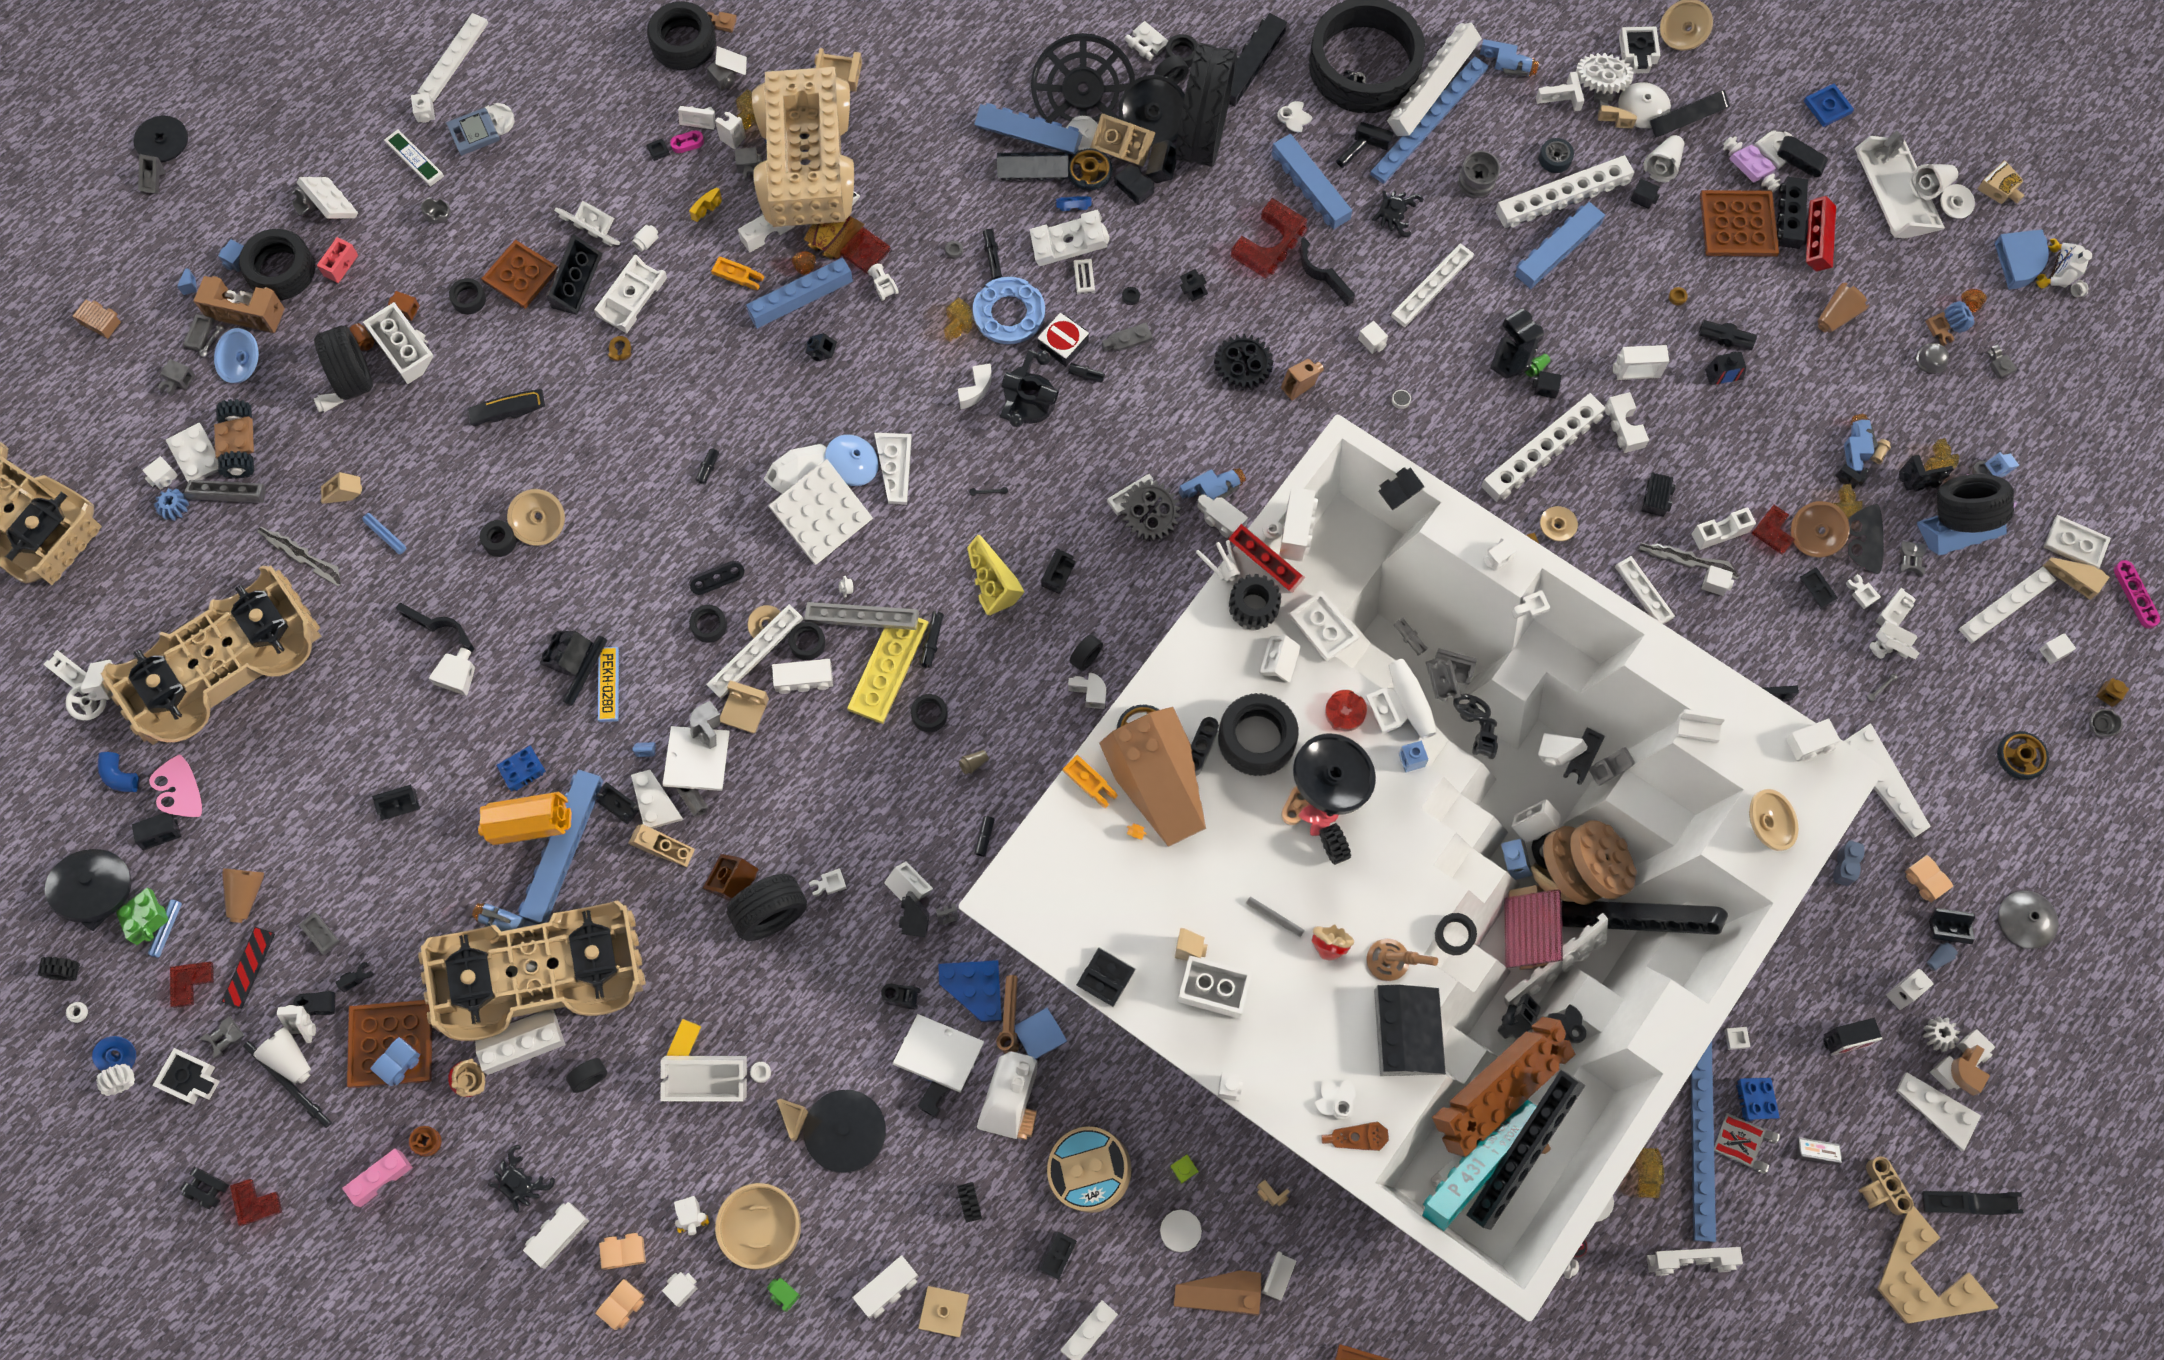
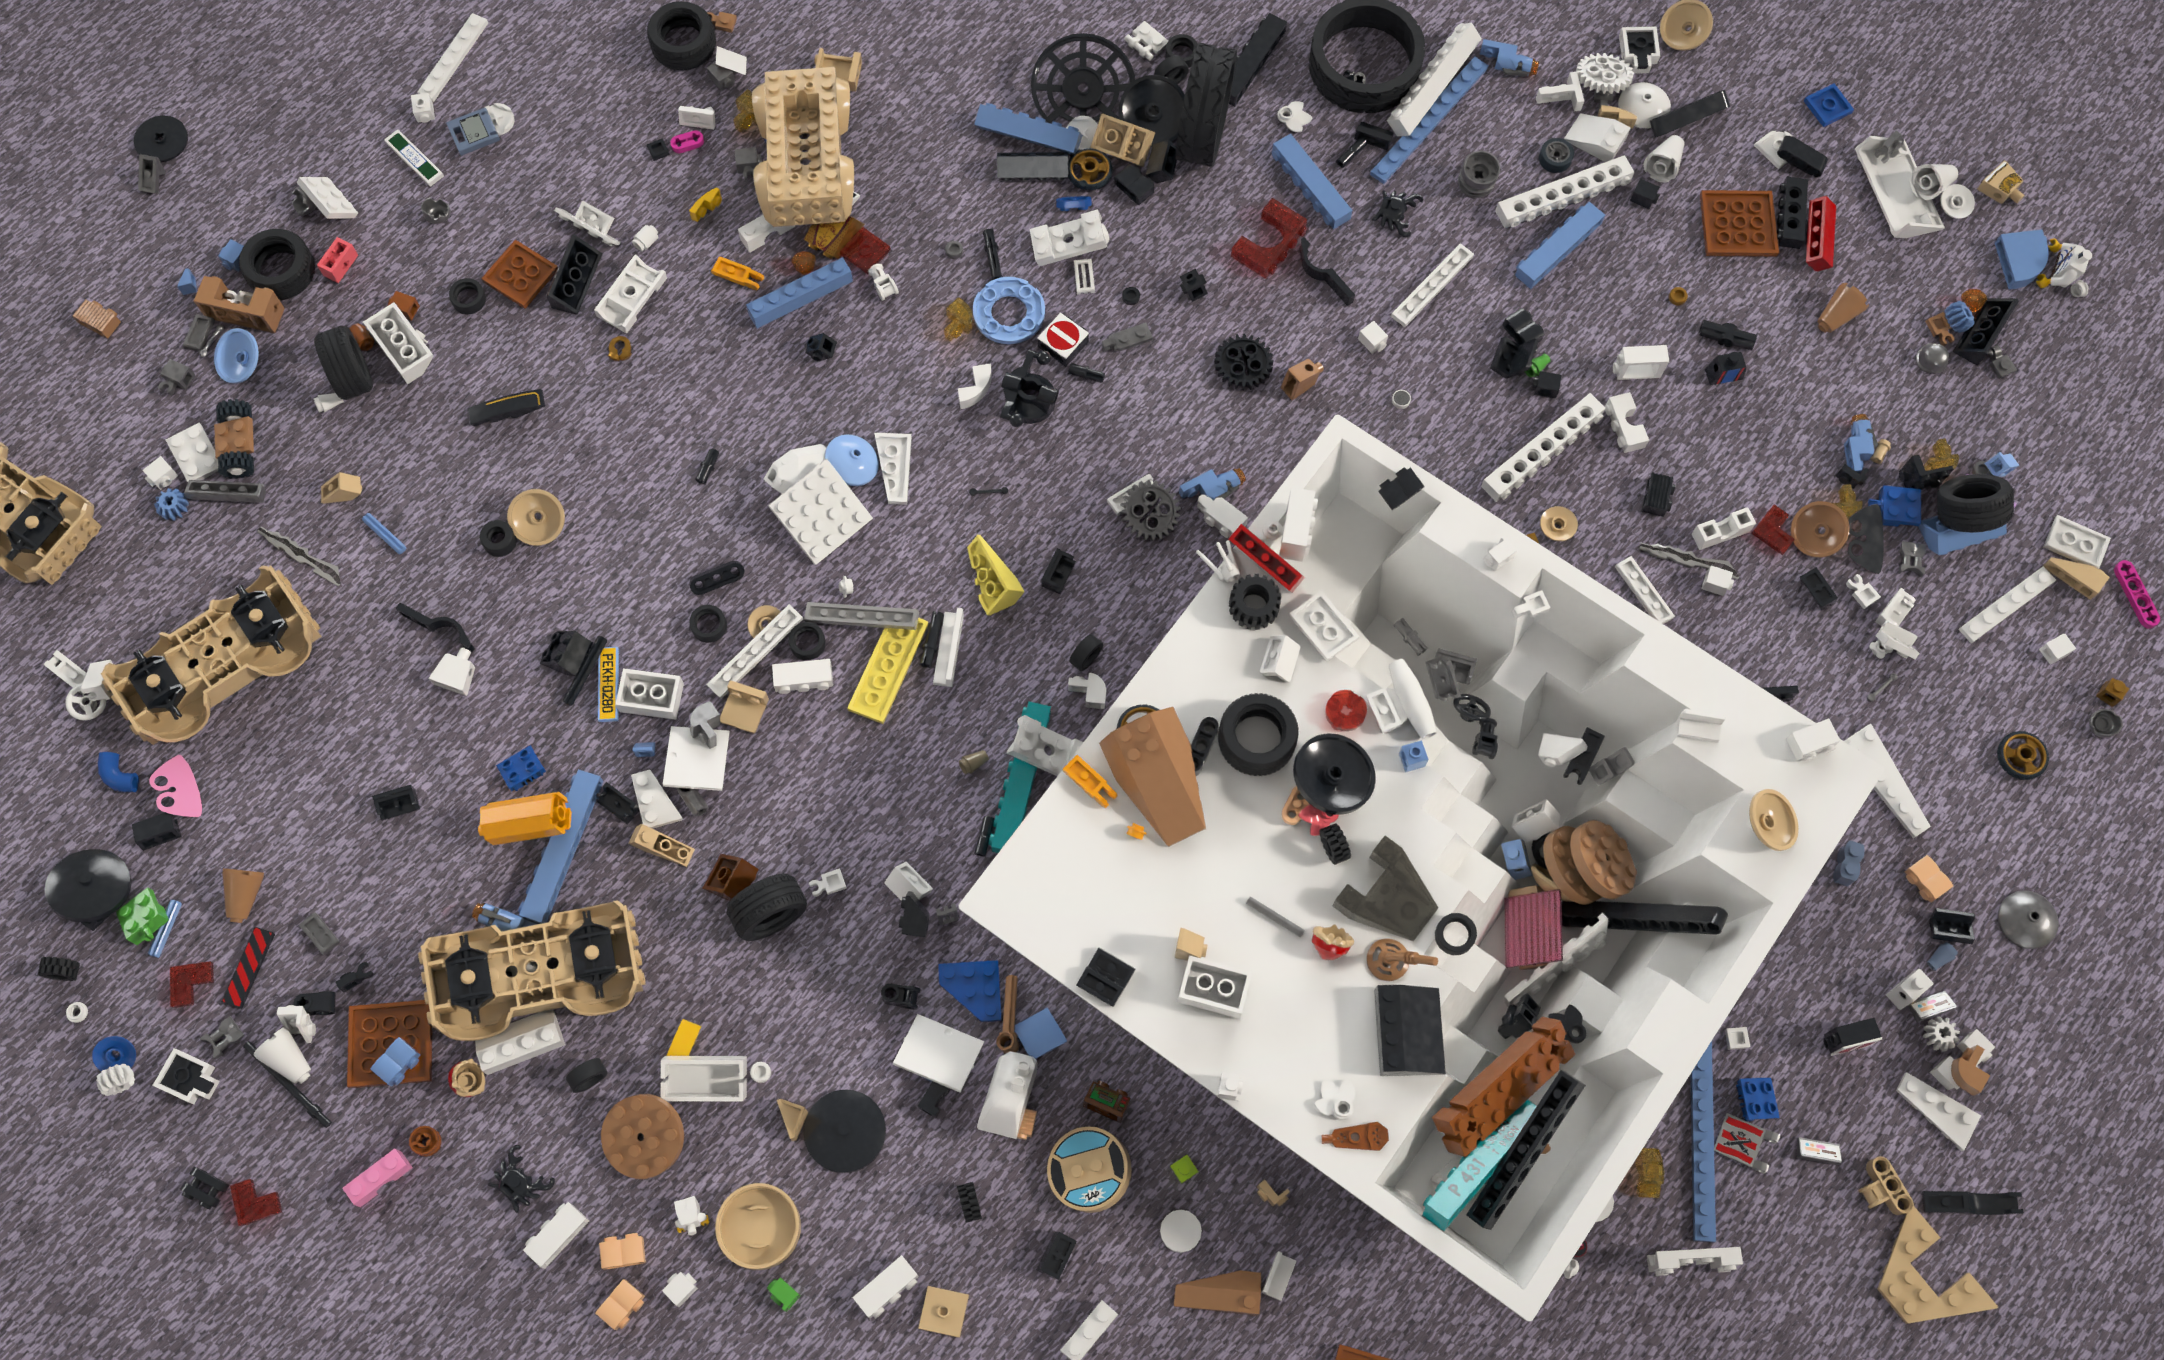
(642, 1136): none -> medium nougat piece
(649, 694): none -> white brick
(730, 131): white hinge -> none
(929, 727): black tyre -> none
(948, 648): none -> white fence
(1017, 787): none -> teal brick
(1030, 745): none -> white piece
(1107, 1101): none -> reddish brown slope
(1396, 901): none -> clear smoke wedge
(1598, 136): none -> white slope
(1752, 163): lavender plate -> none
(1899, 505): none -> blue plate
(1932, 1006): none -> slope
(1987, 326): none -> black slope

